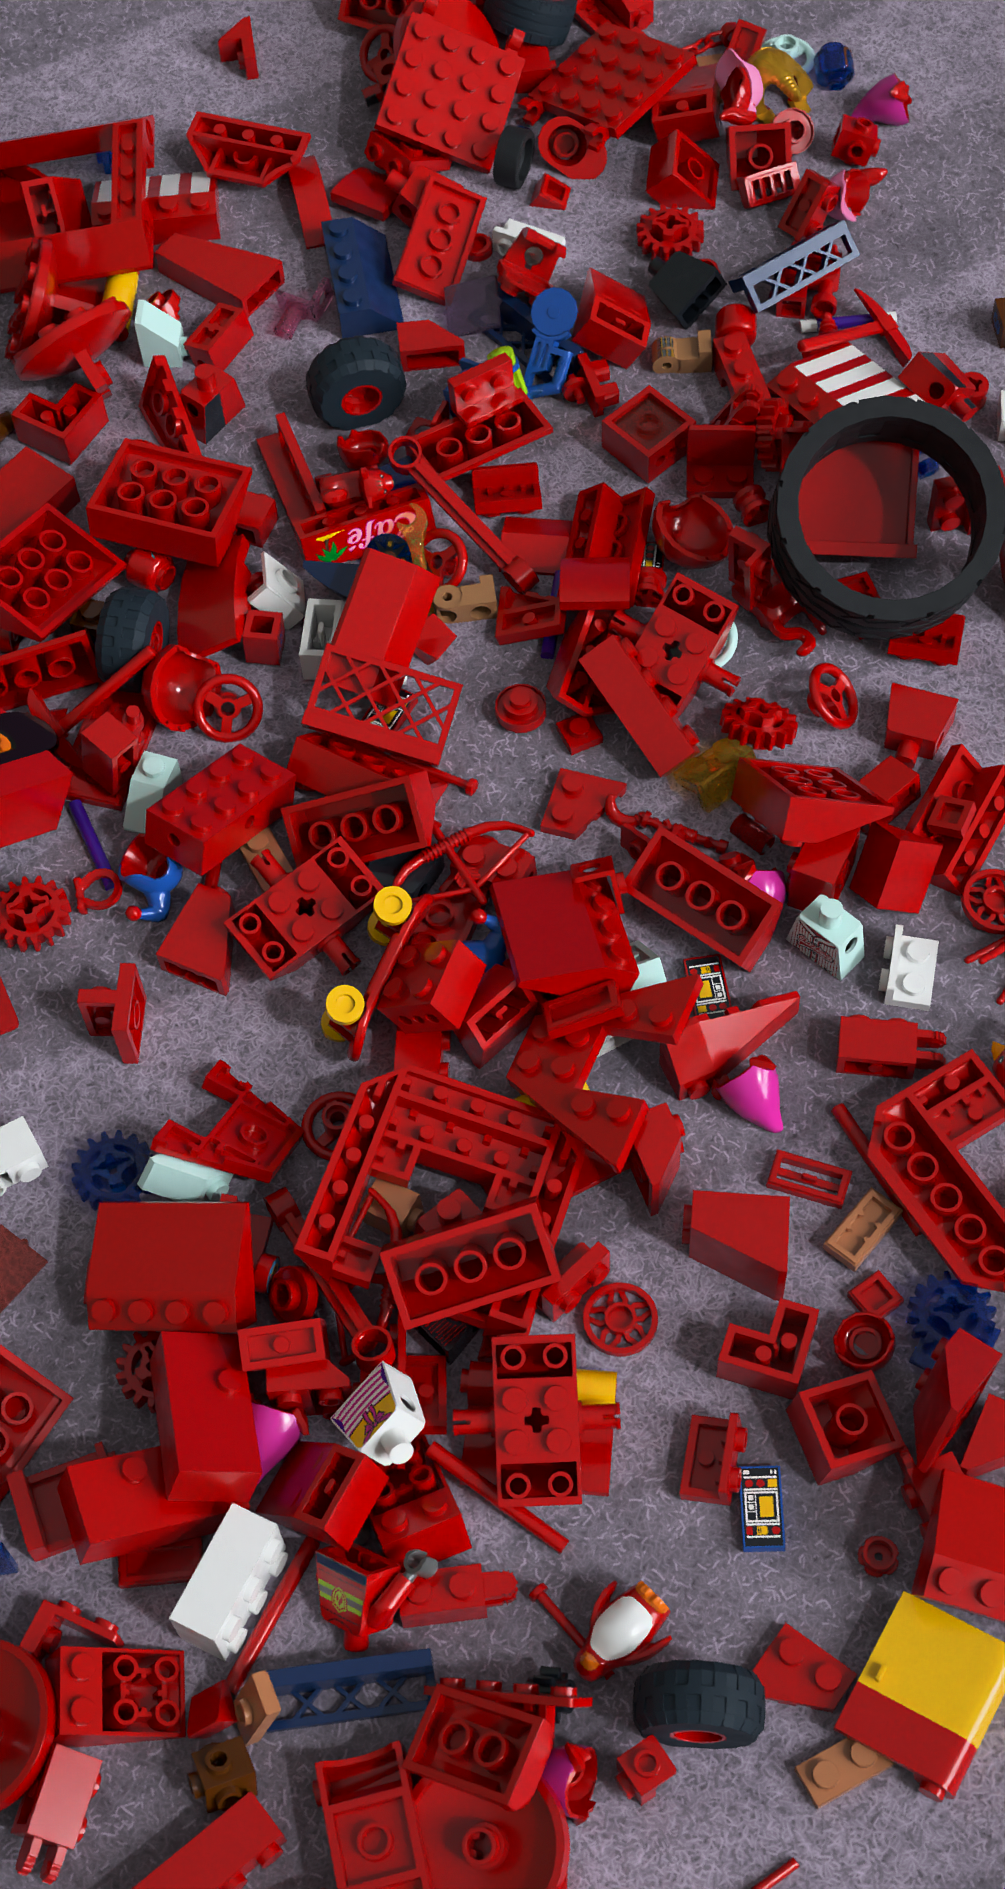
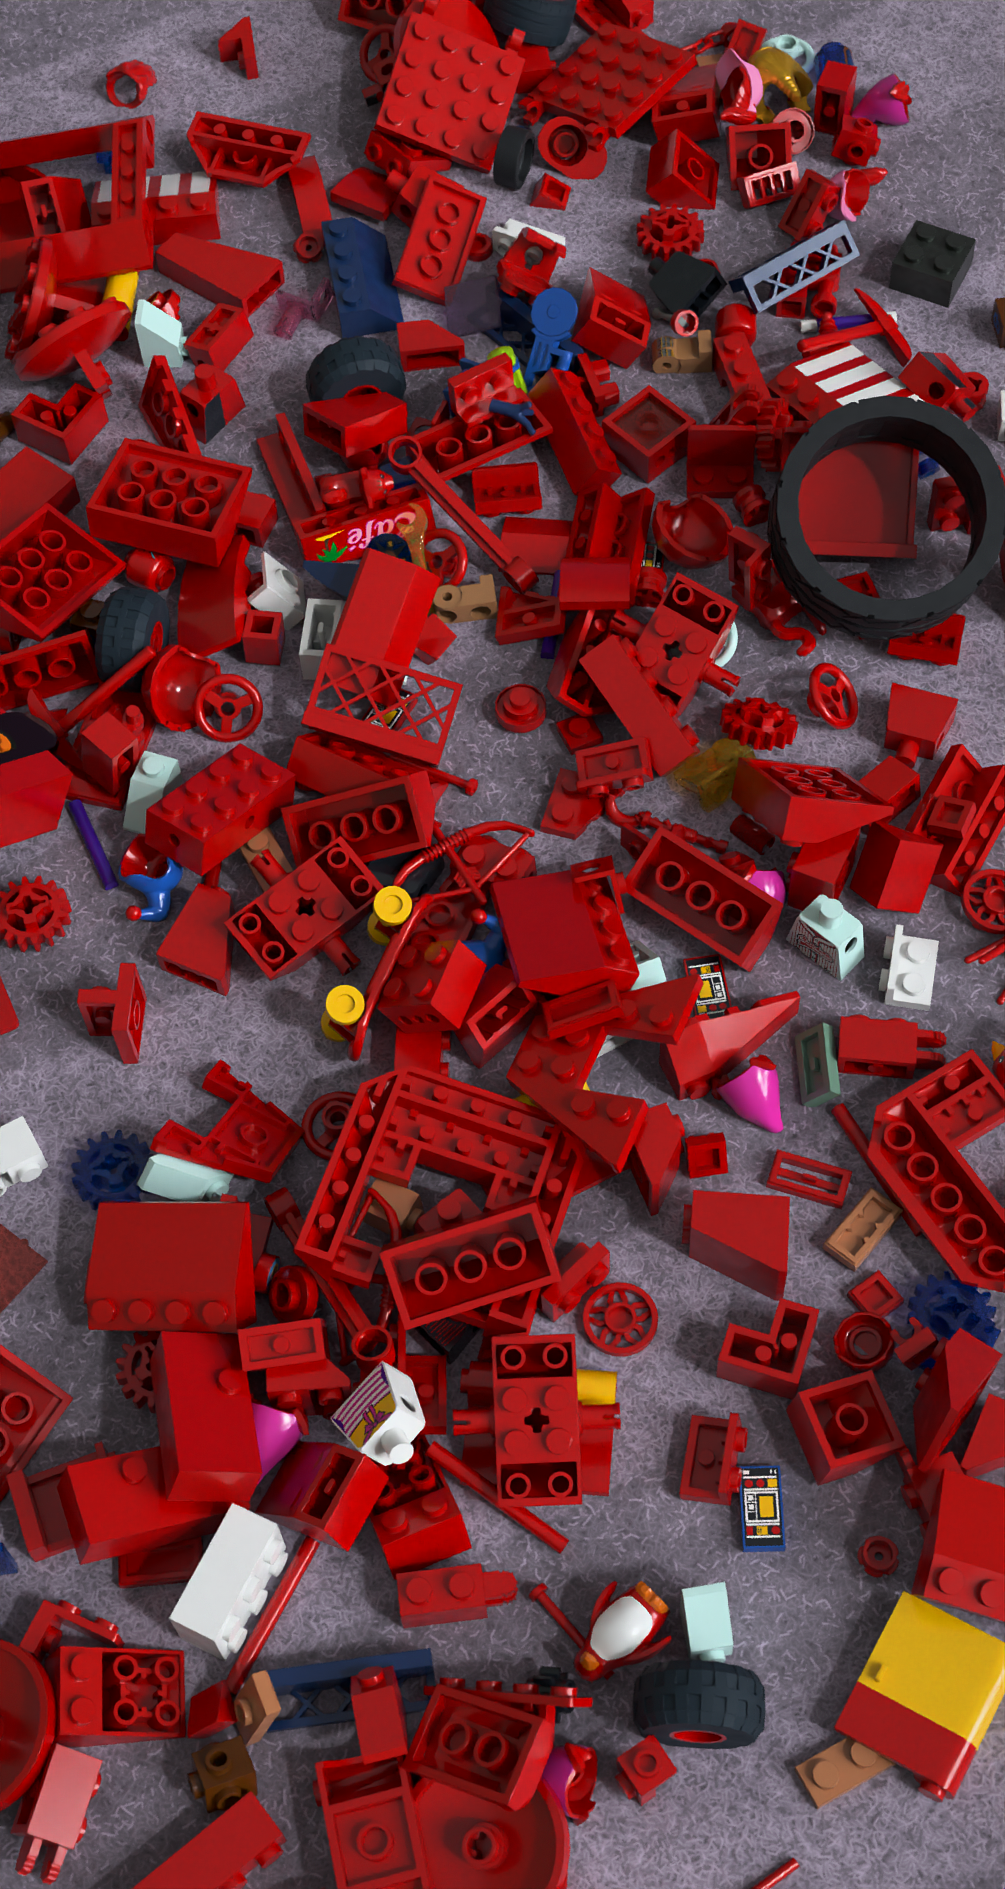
(82, 884): red piece -> none
(139, 72): none -> red piece
(308, 239): none -> red plate
(355, 422): none -> red slope
(365, 1589): red torso -> none
(379, 1714): none -> red slope
(514, 411): none -> dark blue bar
(576, 433): none -> red brick
(613, 767): none -> red bracket
(679, 320): none -> red hinge
(706, 1155): none -> red tile
(706, 1622): none -> light aqua slope
(802, 1672): red wing -> none
(817, 1065): none -> sand green plate
(834, 96): none -> red brick
(917, 1348): none -> red tile
(932, 263): none -> pearl dark grey brick

